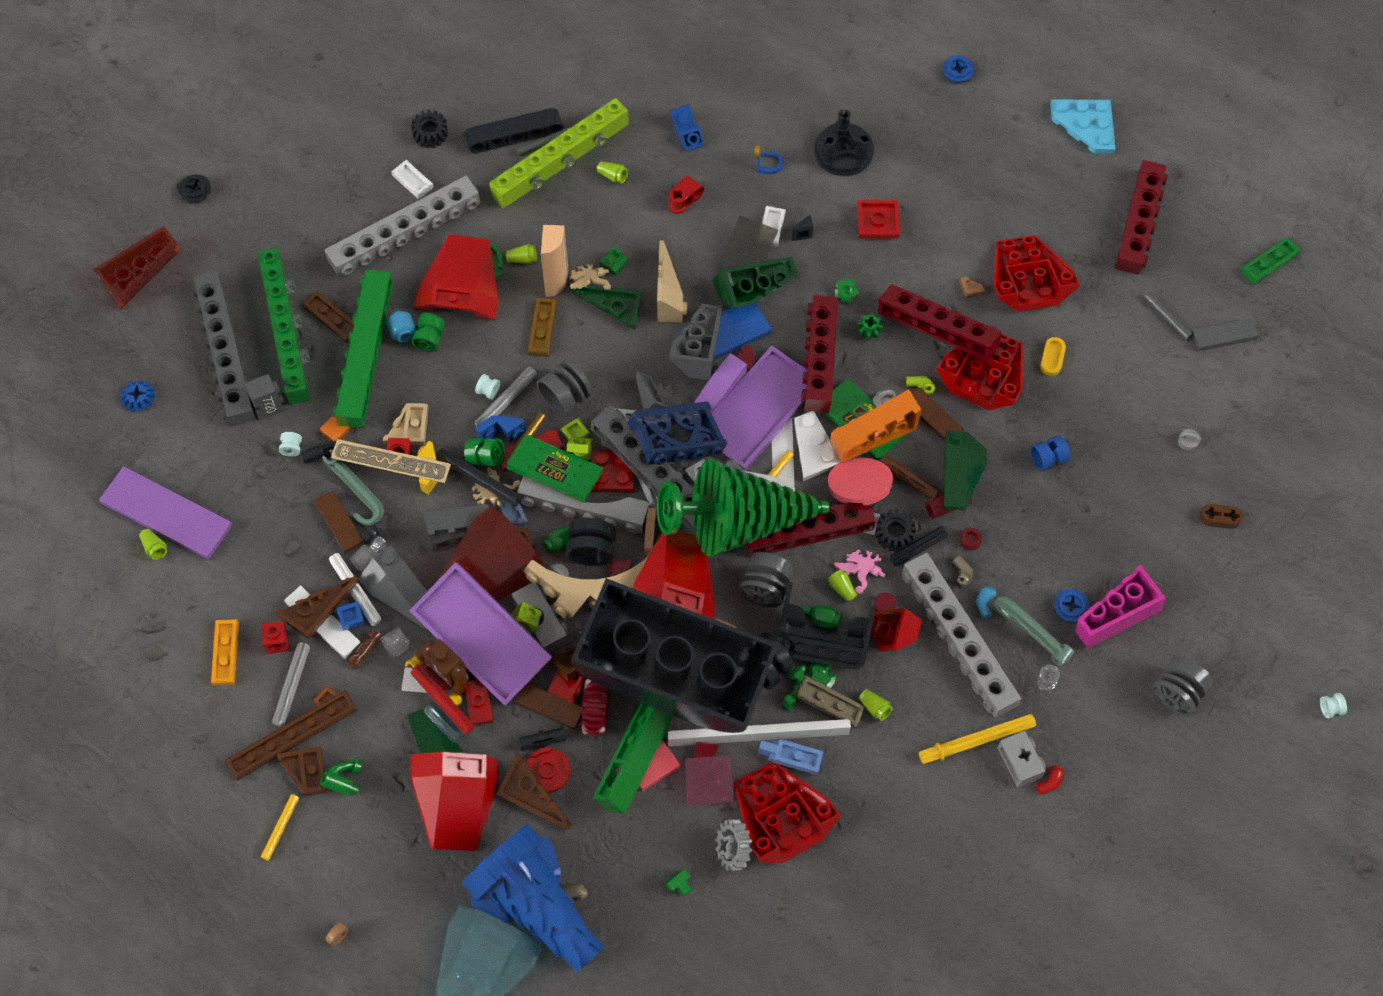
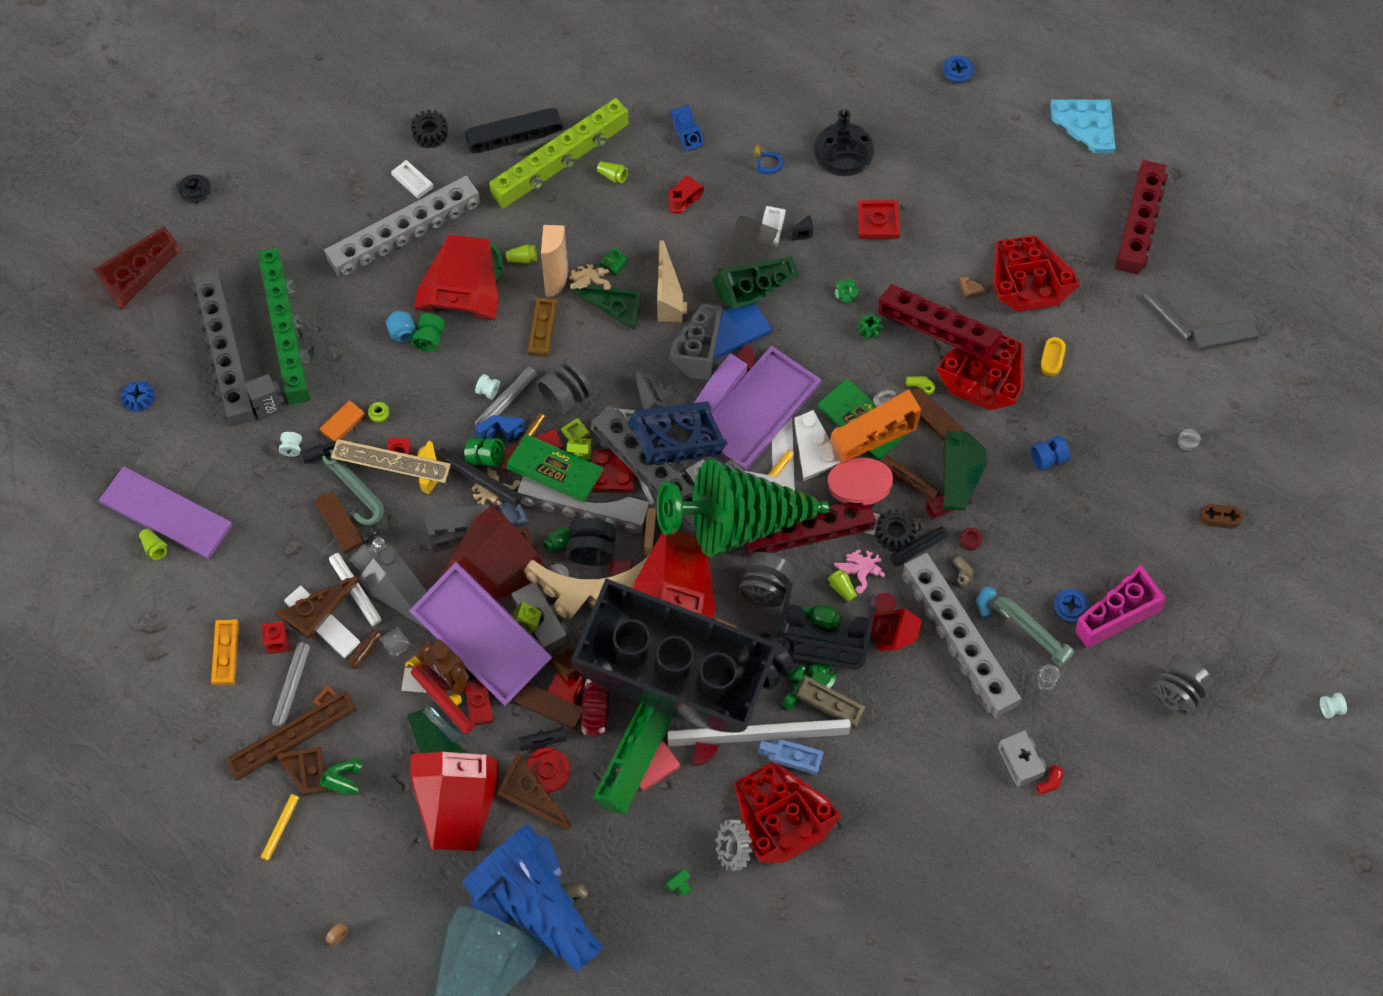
(329, 315): reddish brown tile -> none
(350, 616): blue tile -> none
(364, 349): green piece -> none
(378, 417): none -> lime plate
(410, 424): tan wing -> none
(709, 780): clear pink plate -> none
(820, 340): dark red brick -> none
(876, 705): lime cone -> none
(976, 739): yellow axle -> none
(1270, 261): green tile -> none

